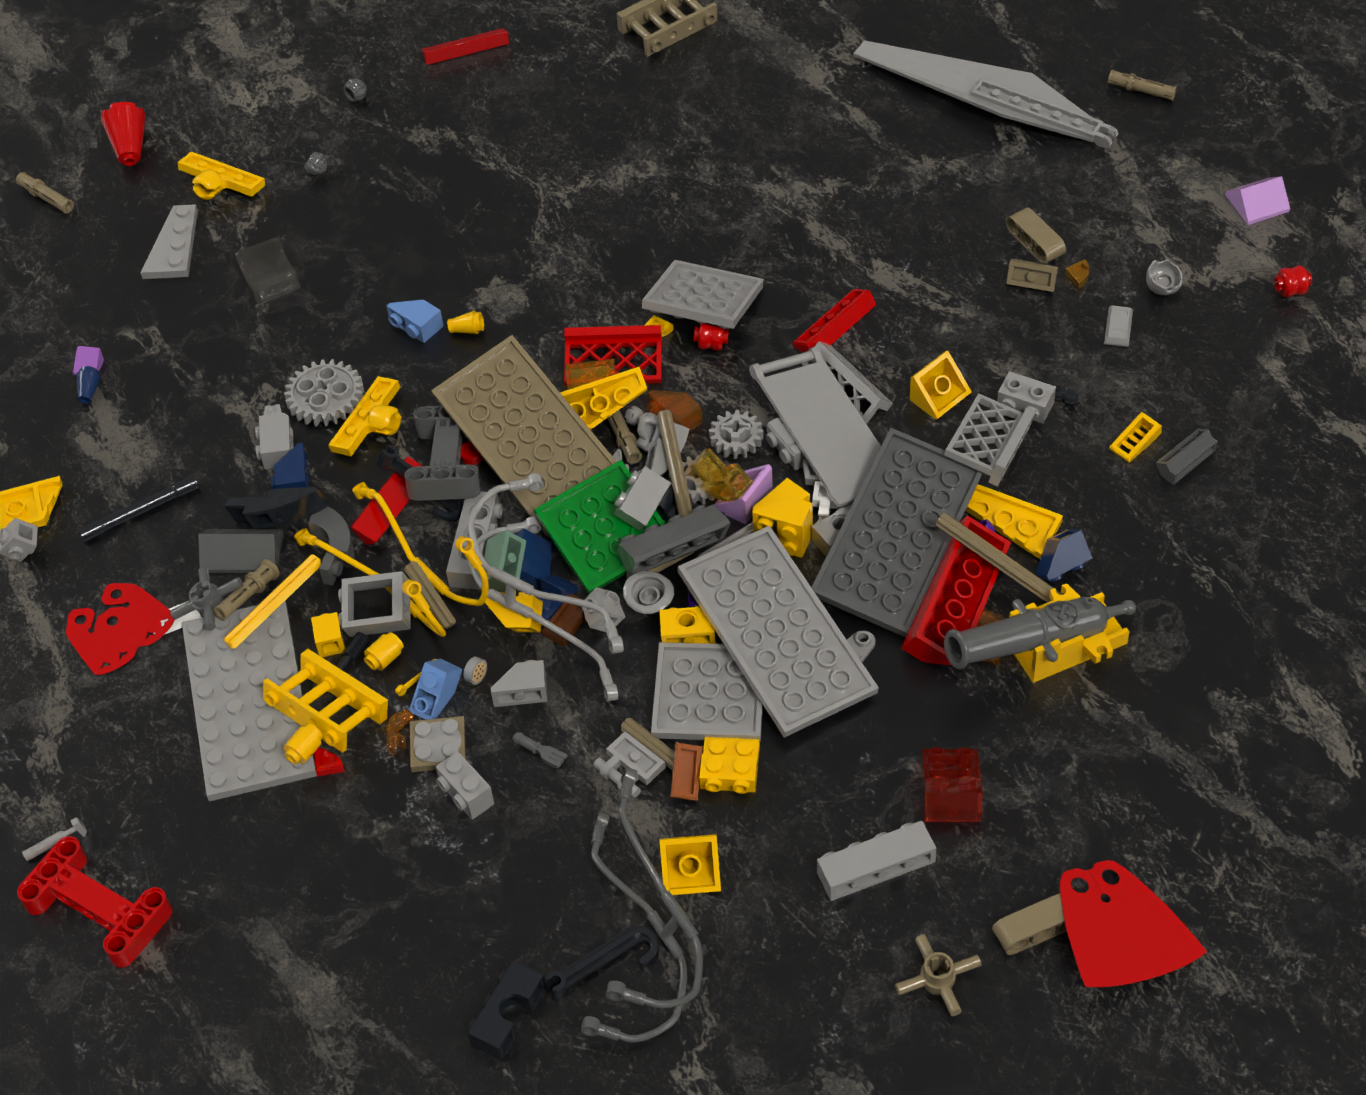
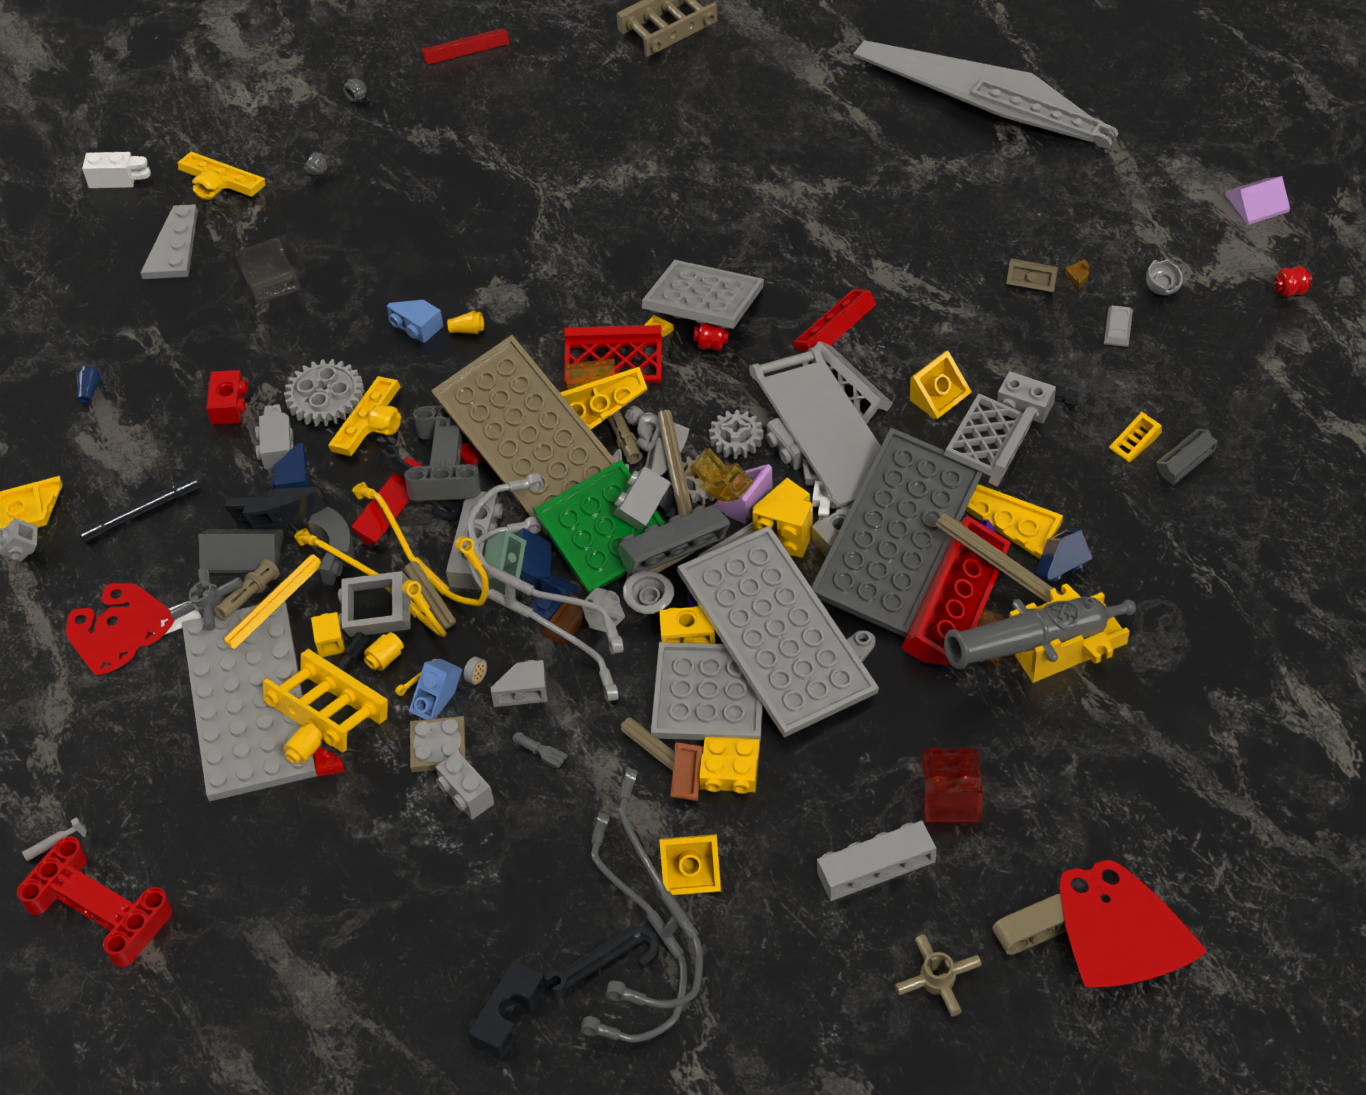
(38, 189): dark tan pin -> none
(87, 357): medium lavender slope -> none
(114, 169): none -> white hinge
(125, 130): red cone -> none
(226, 396): none -> red brick
(395, 724): clear orange piece -> none
(514, 620): yellow slope -> none
(632, 754): light grey plate -> none
(683, 408): clear orange slope -> none
(1035, 235): dark tan beam -> none
(1135, 83): dark tan pin -> none

